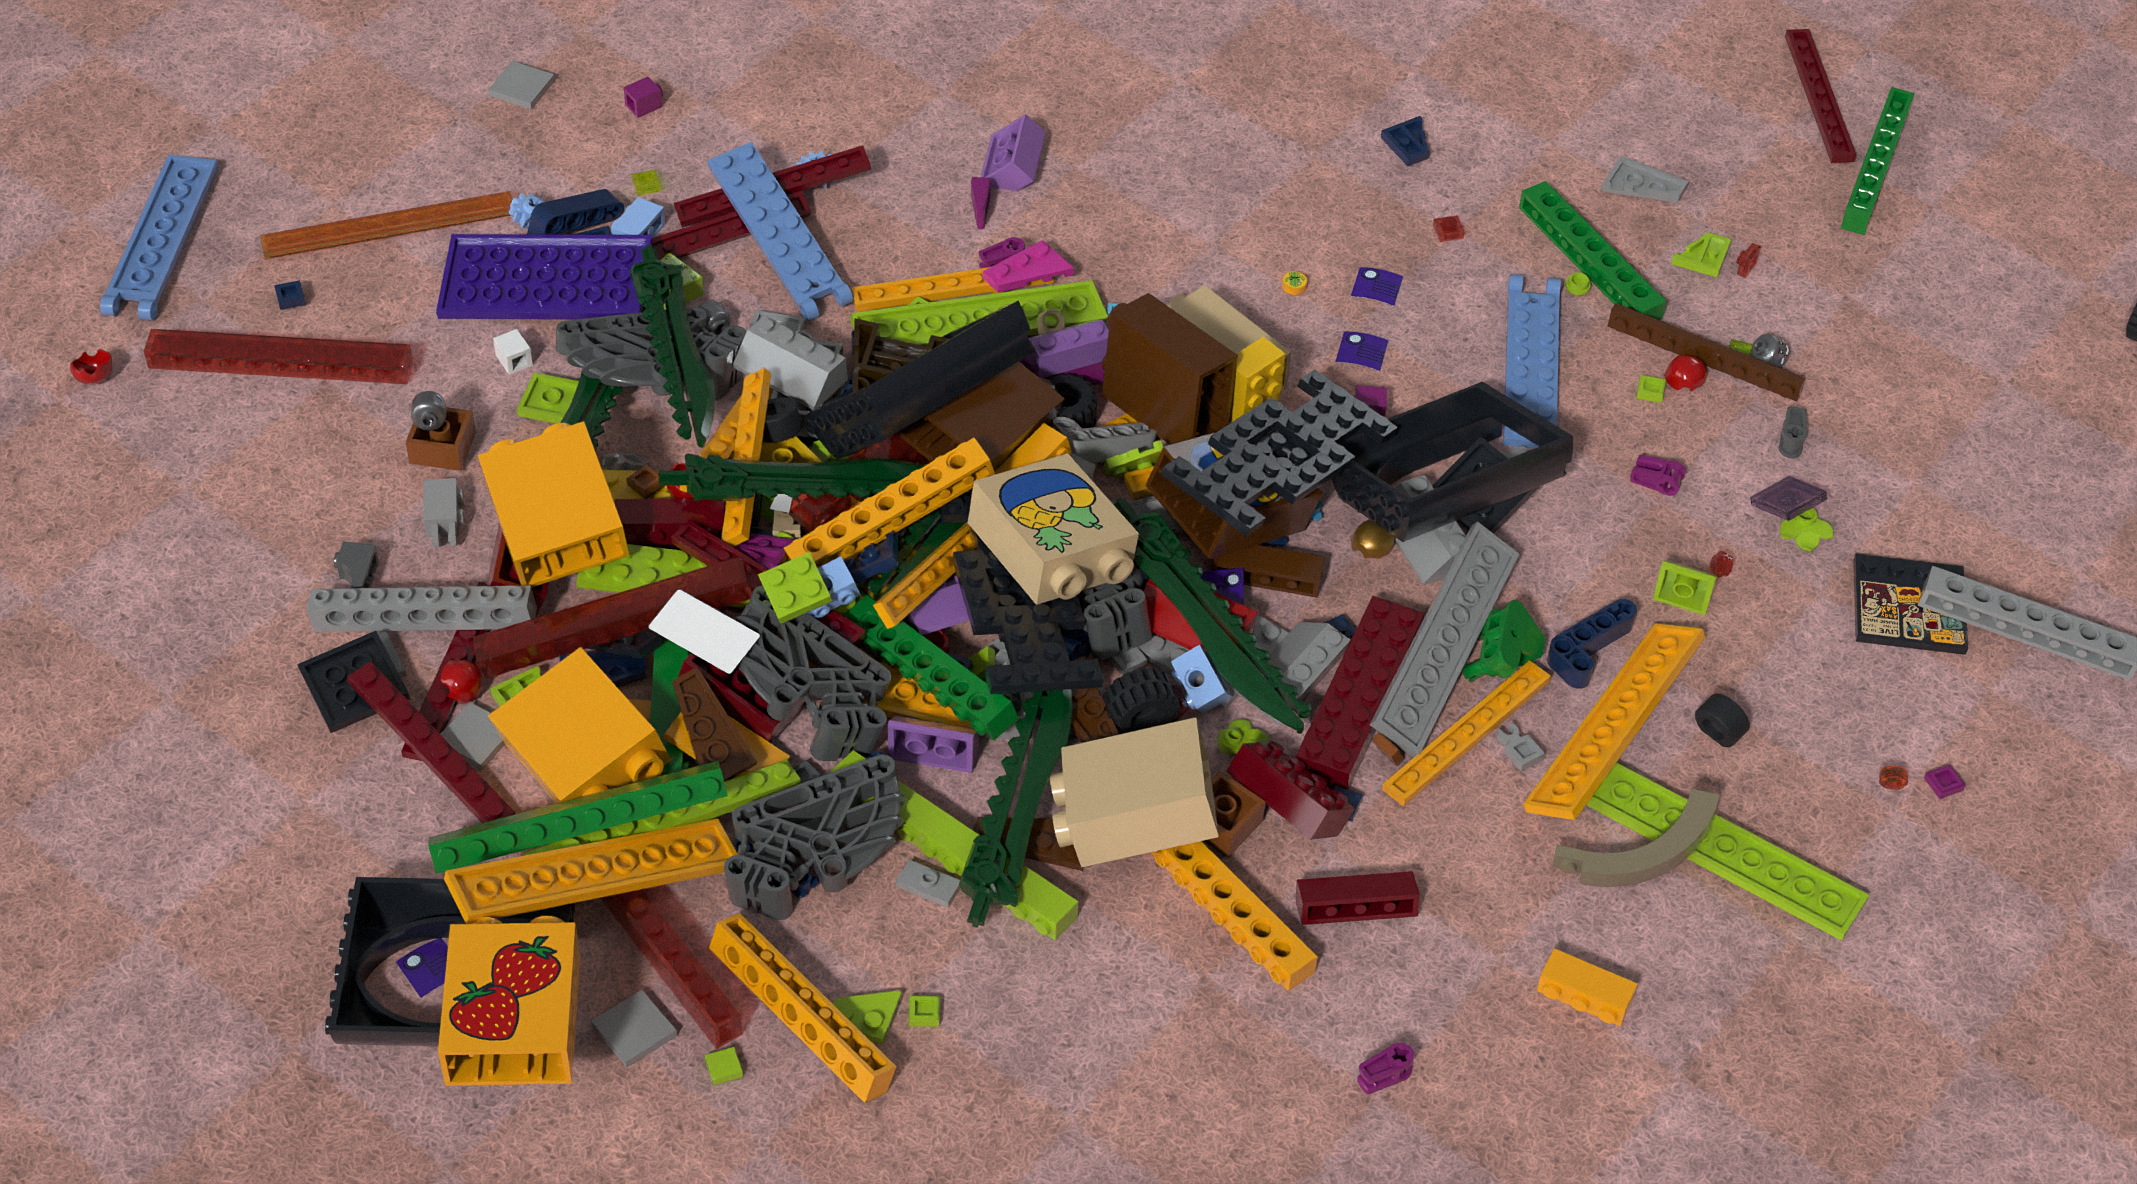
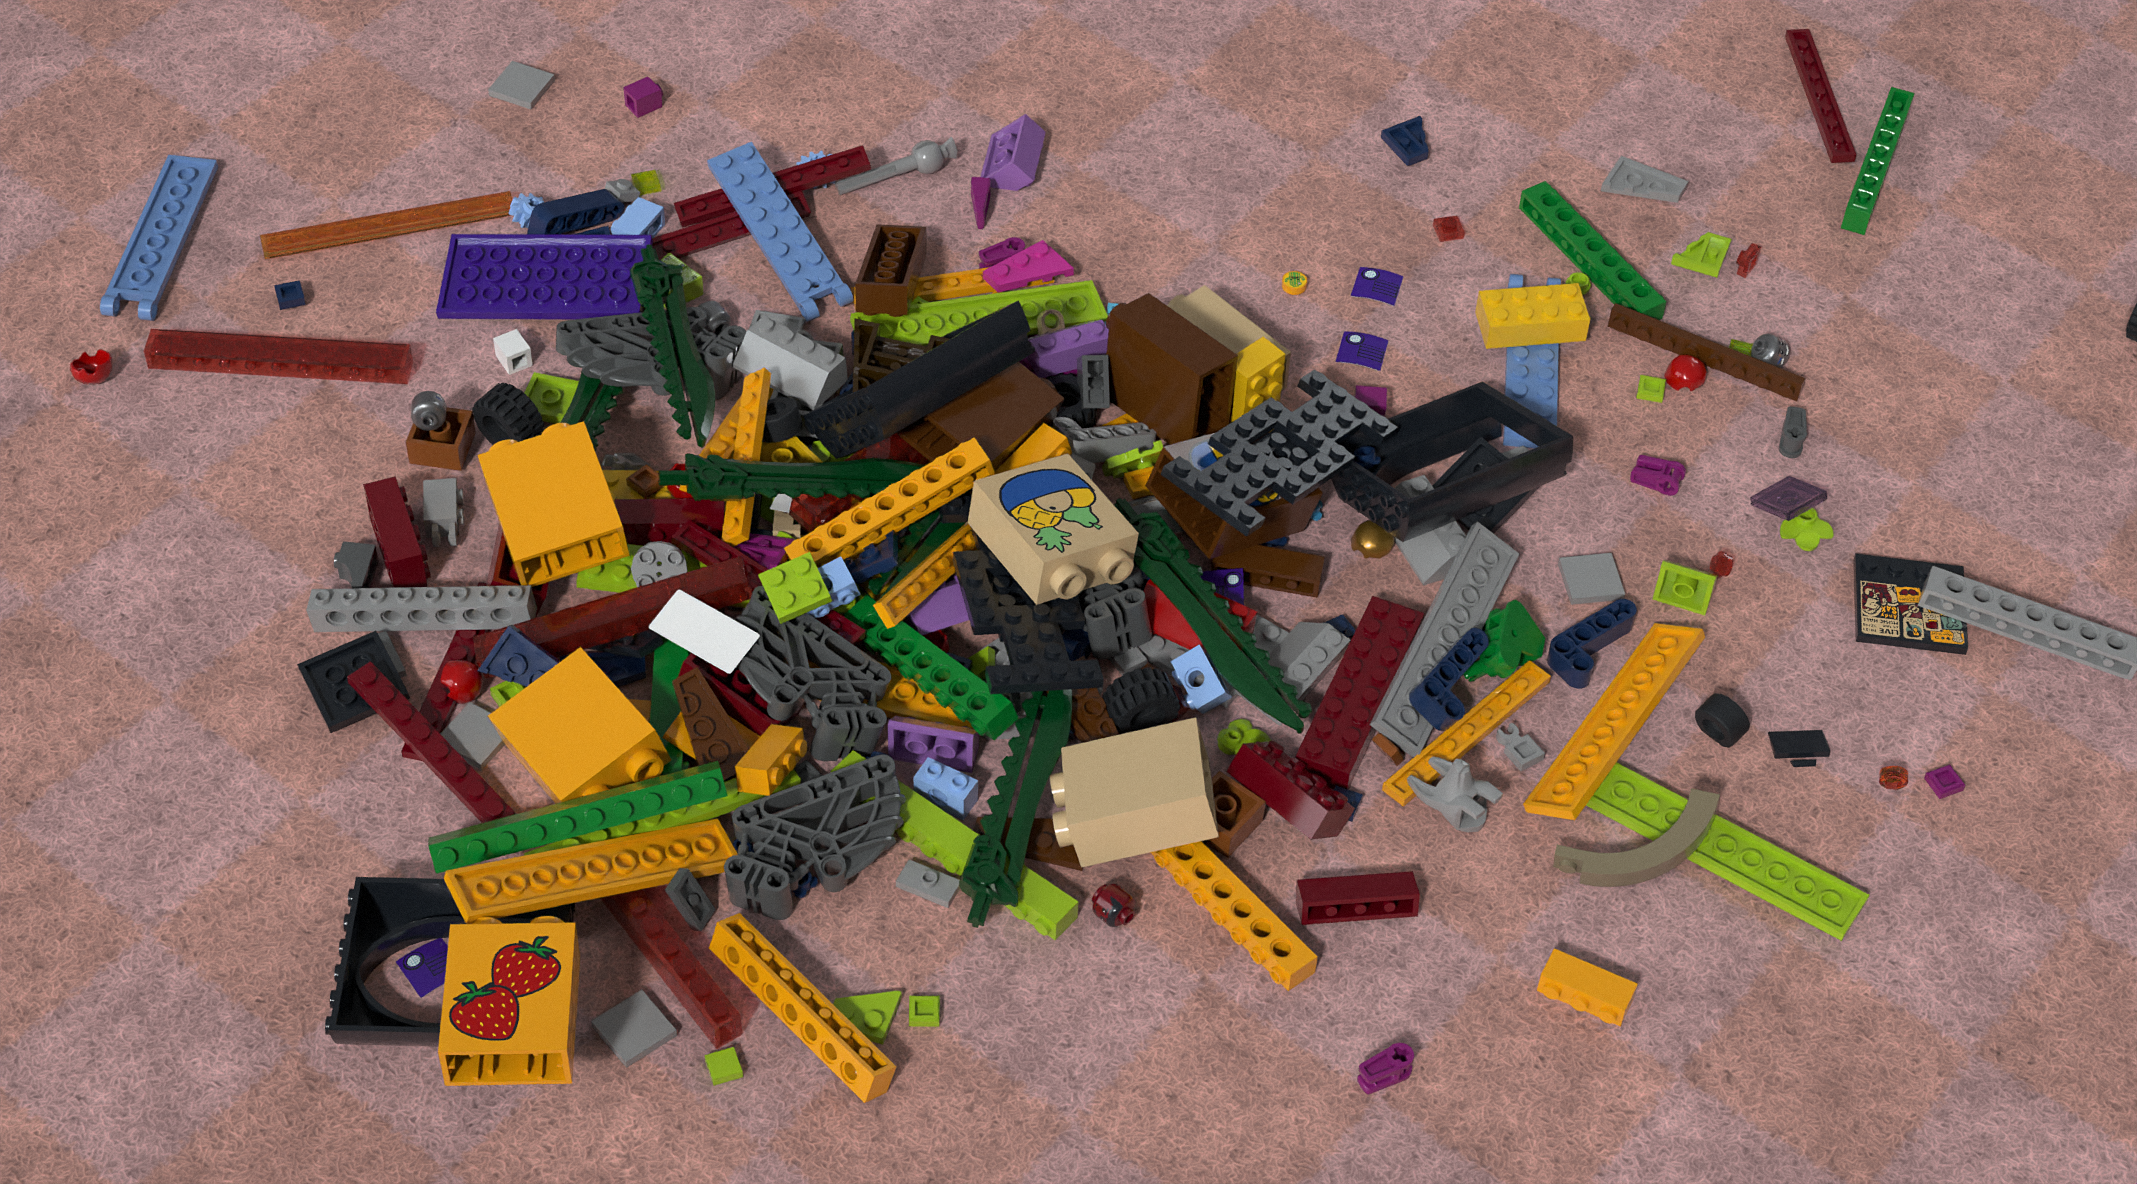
(396, 533): none -> dark red brick
(507, 415): none -> black tyre
(518, 658): none -> dark blue wing
(623, 190): none -> light grey plate
(645, 565): none -> light grey plate
(690, 899): none -> dark grey plate
(770, 759): none -> light orange brick
(891, 270): none -> reddish brown brick
(925, 157): none -> light grey piece
(946, 788): none -> light blue brick
(1093, 381): none -> dark grey arch
(1113, 905): none -> dark red head
(1366, 457): none -> dark blue plate
(1432, 693): none -> dark blue beam
(1457, 794): none -> light grey piece
(1532, 315): none -> yellow brick
(1591, 578): none -> light grey tile
(1799, 745): none -> black piece

